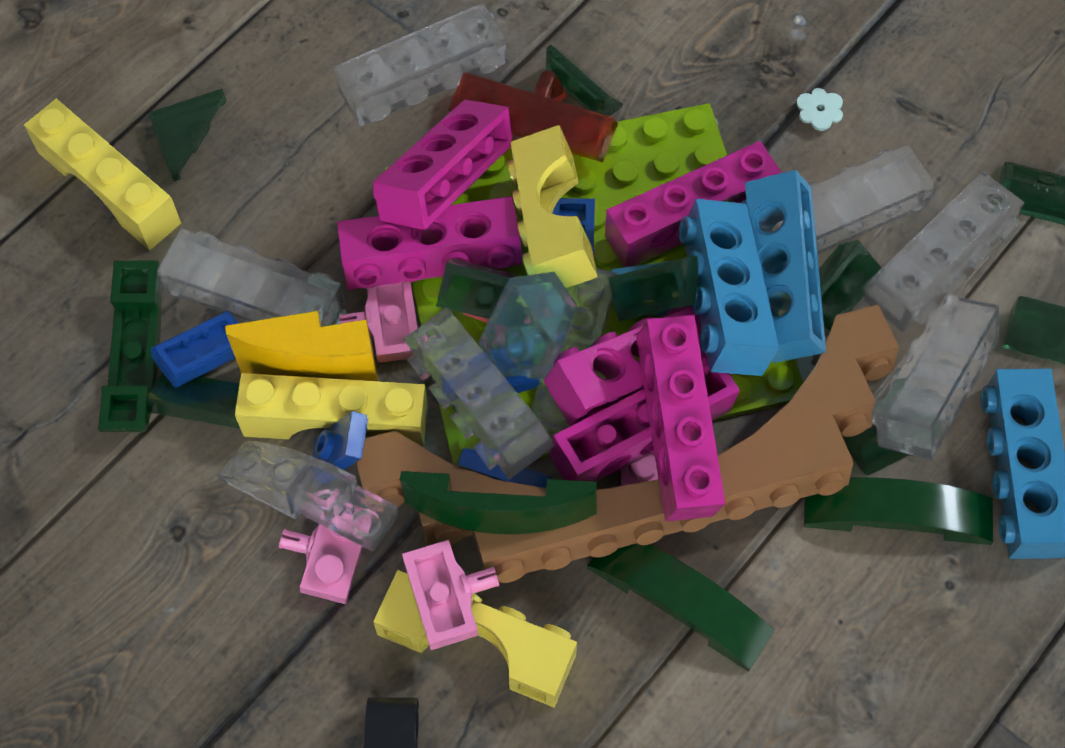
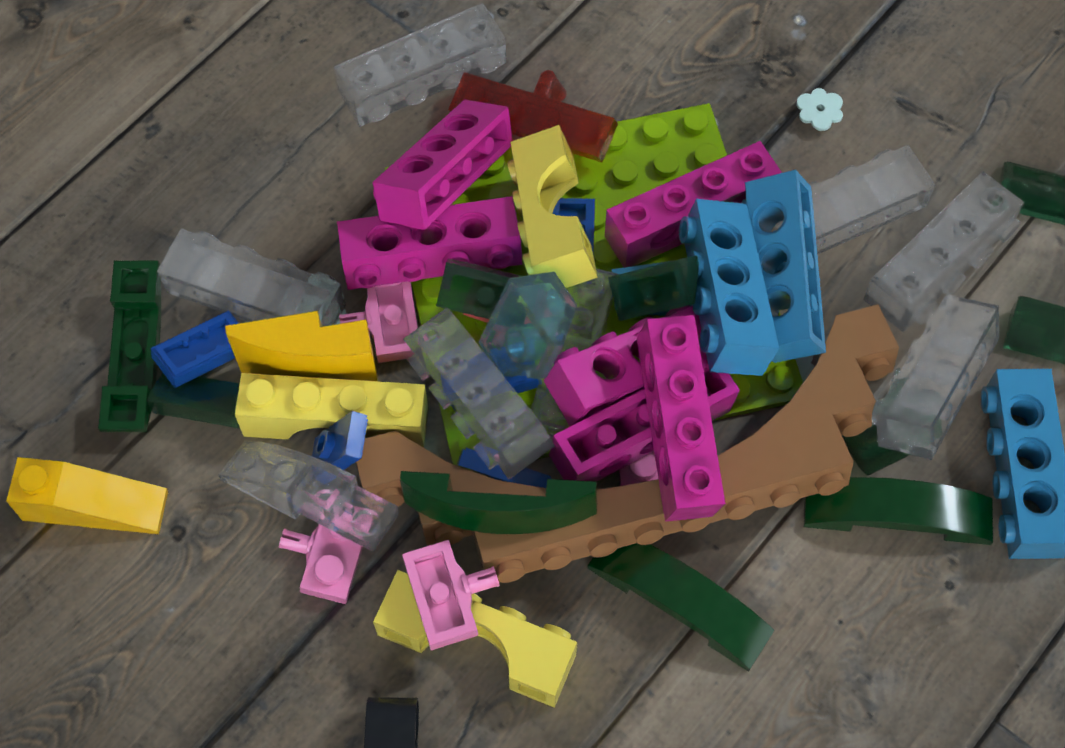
(84, 497): none -> yellow slope
(127, 192): light yellow arch -> none
(184, 127): clear green tile -> none
(580, 83): clear green slope -> none
(845, 279): clear green slope -> none

